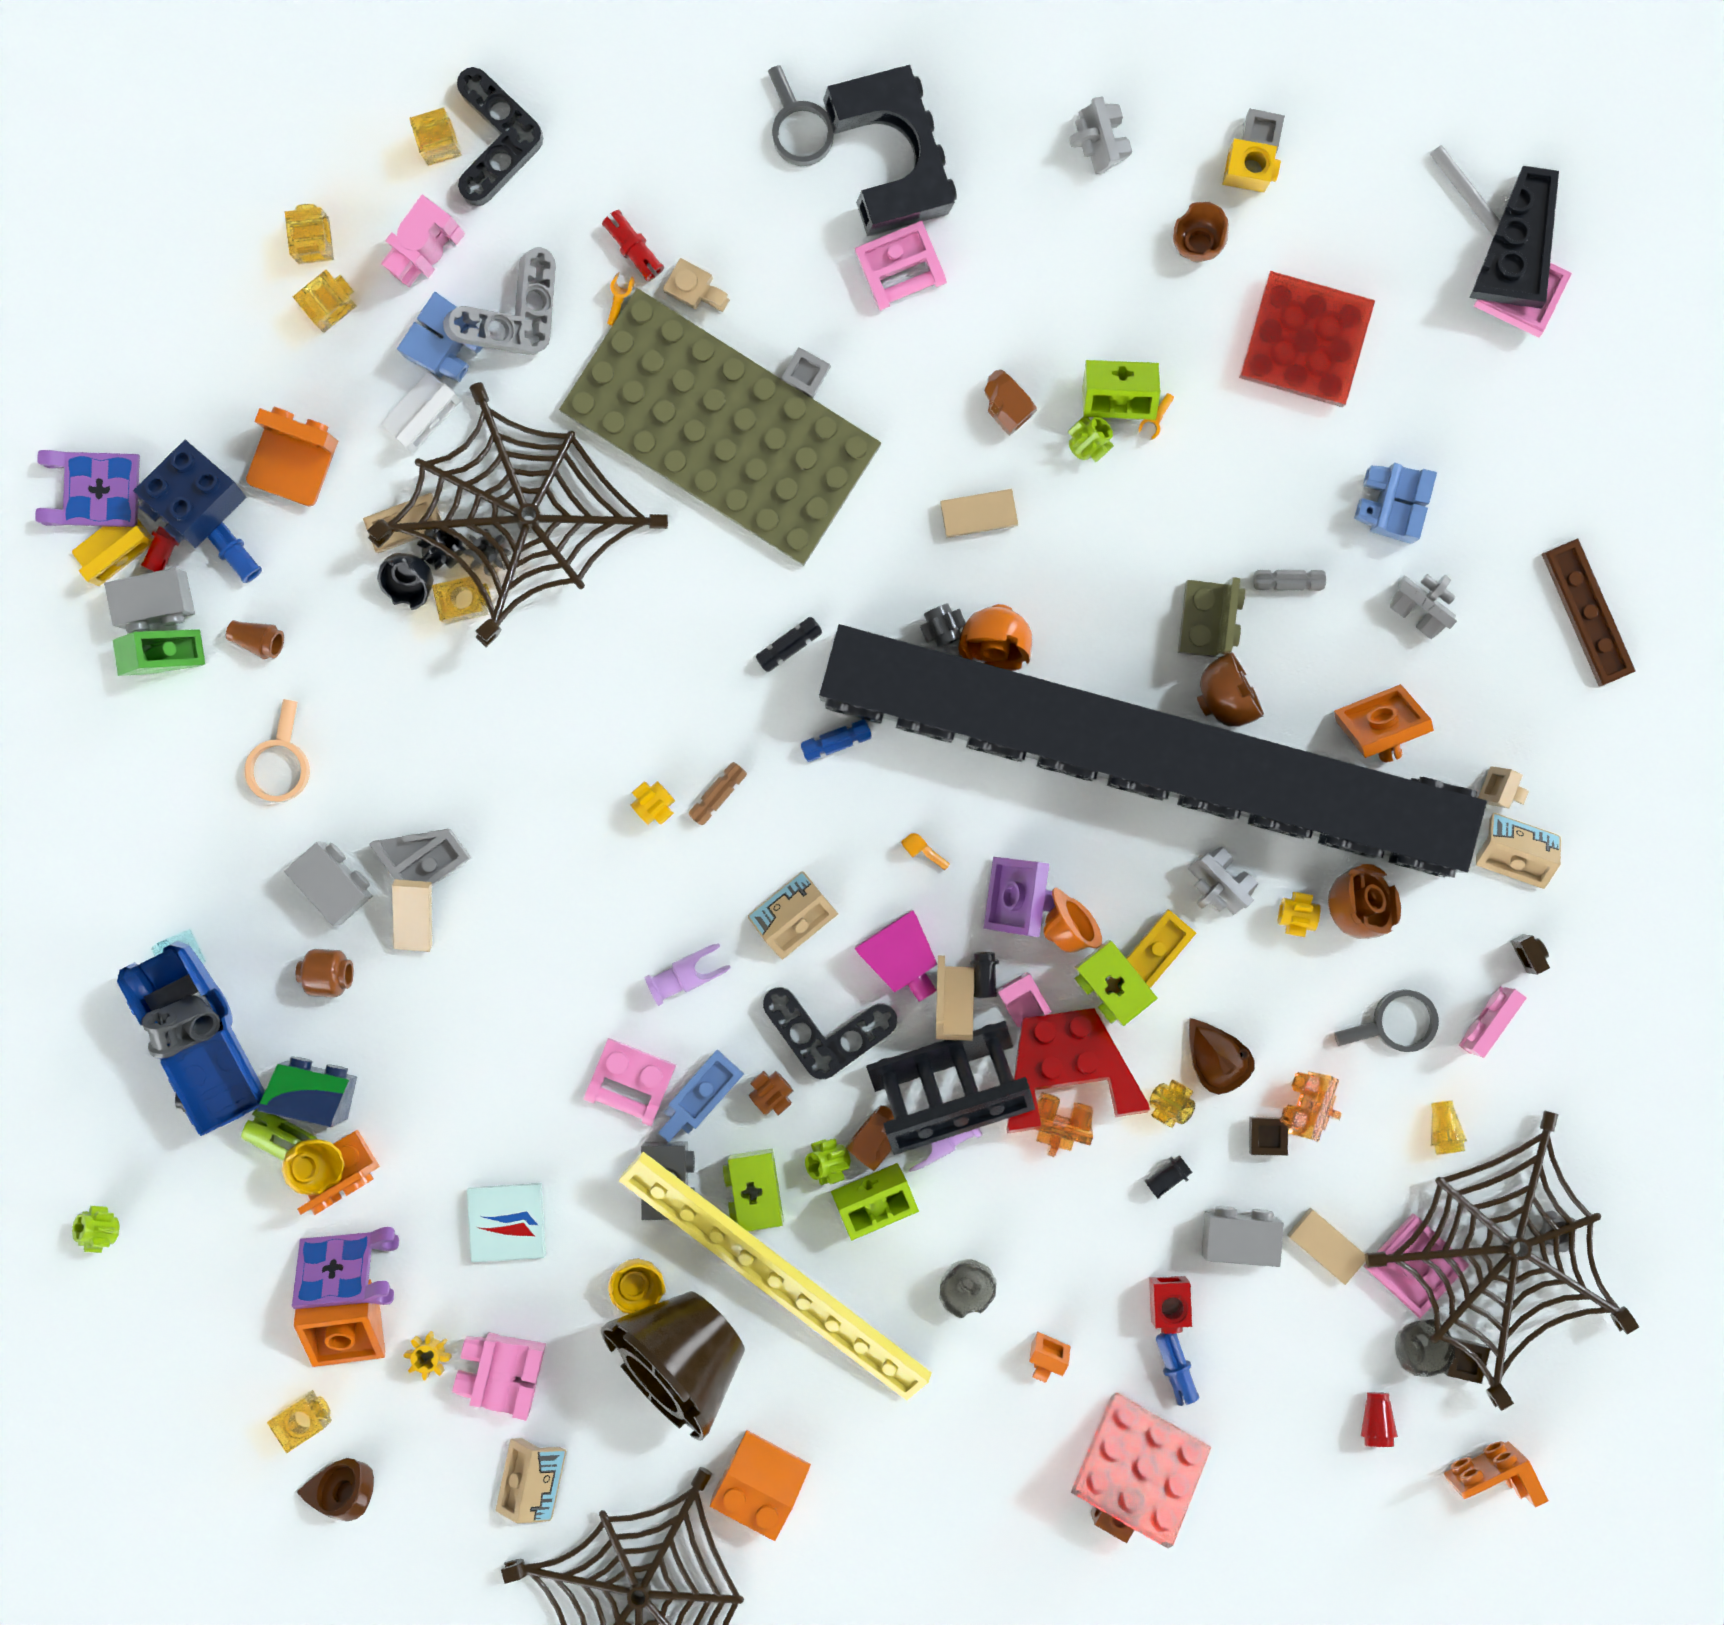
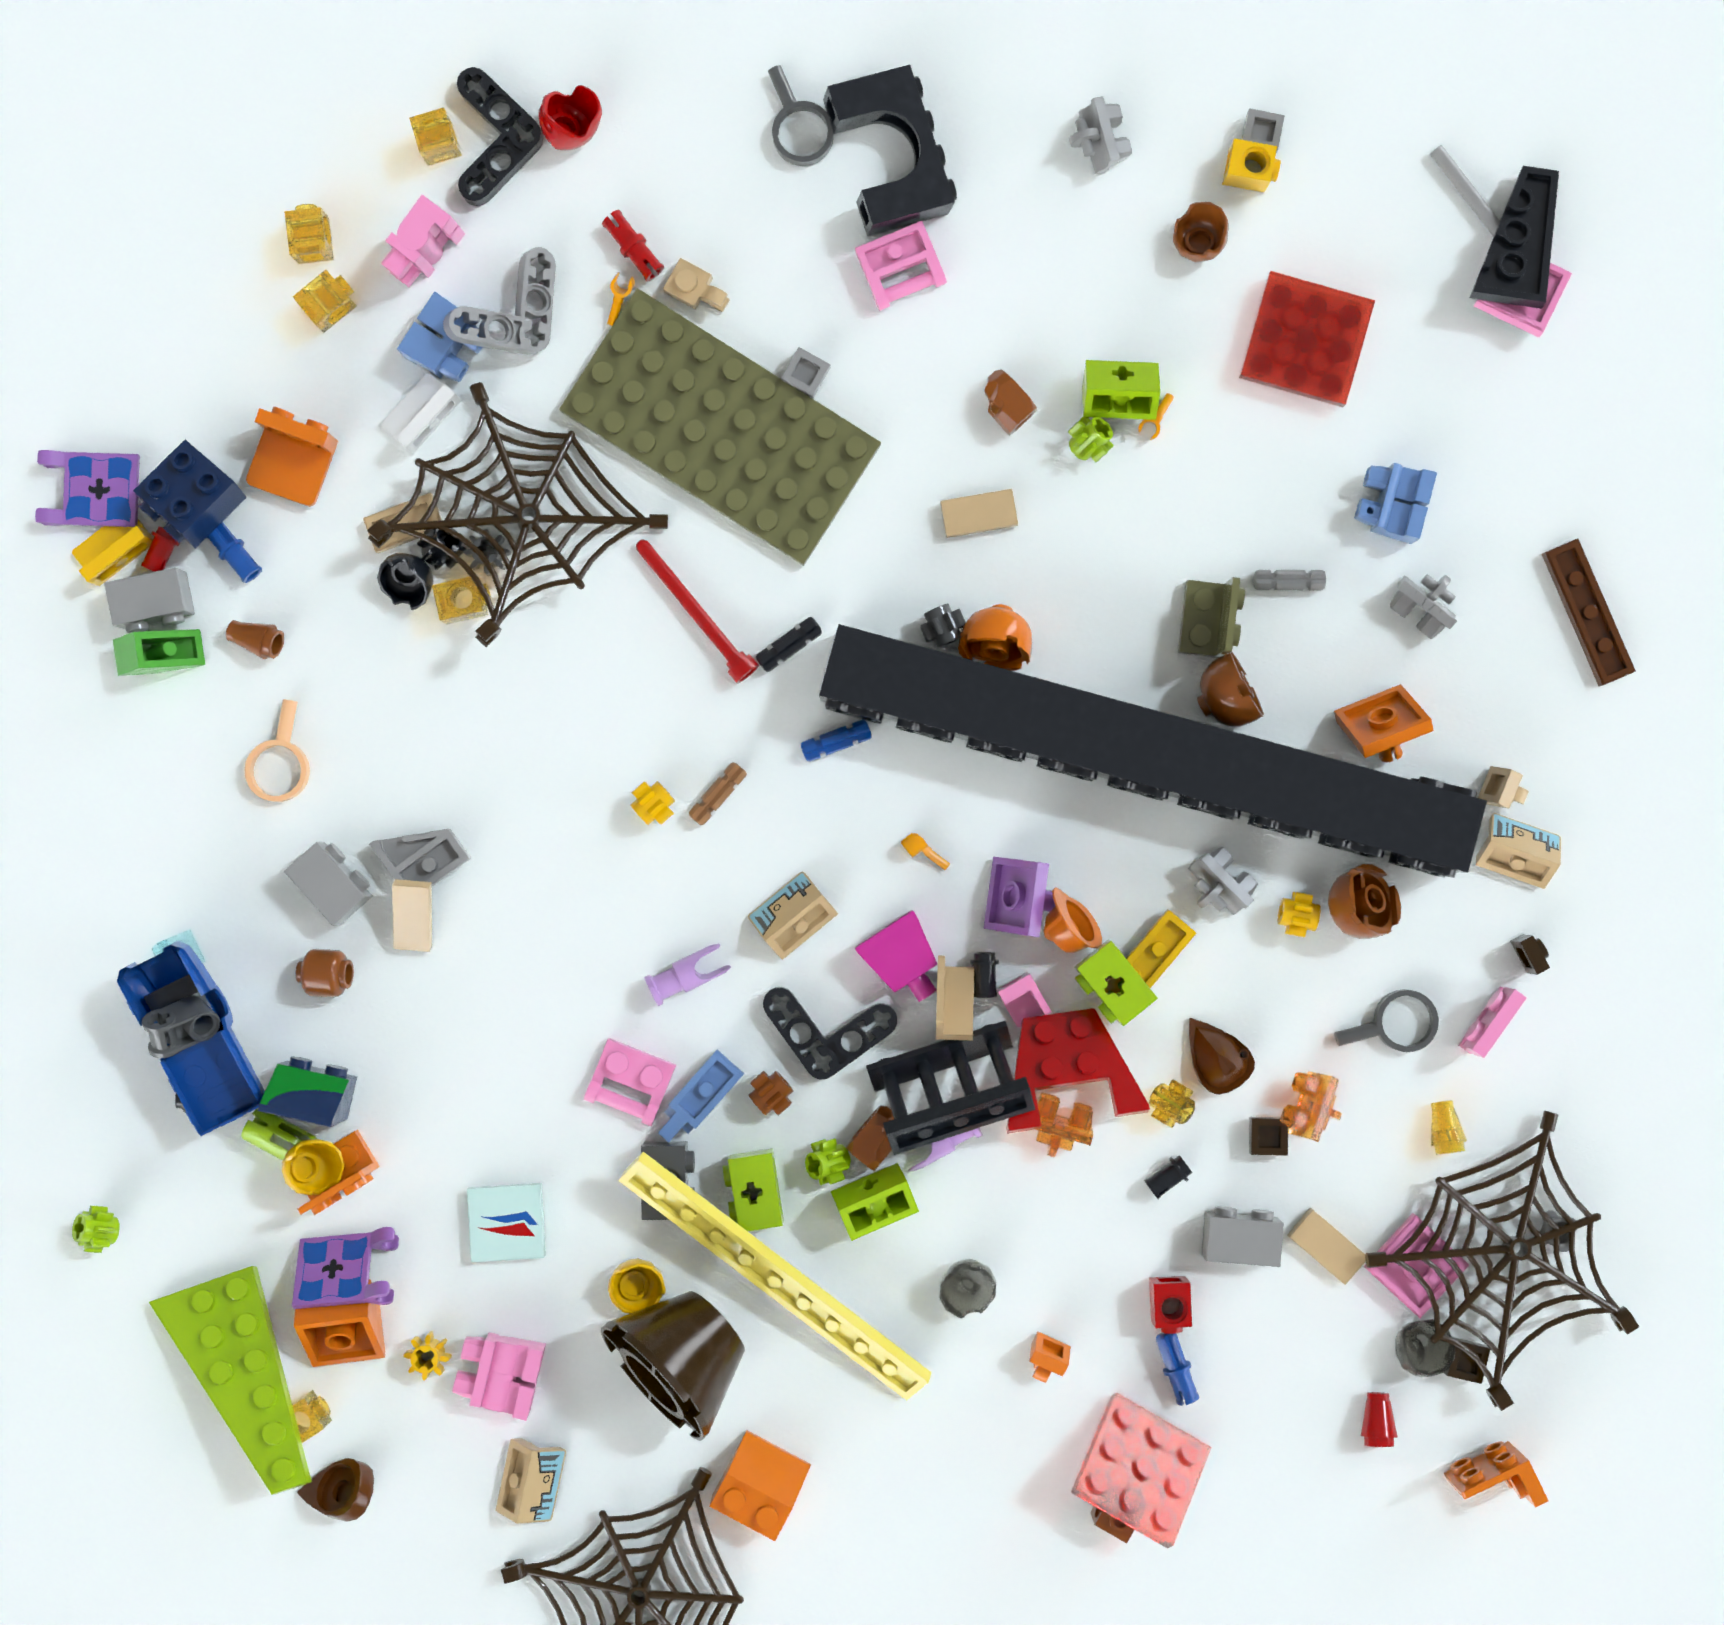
(235, 1356): none -> lime wing
(570, 119): none -> red helmet
(739, 663): none -> red piece

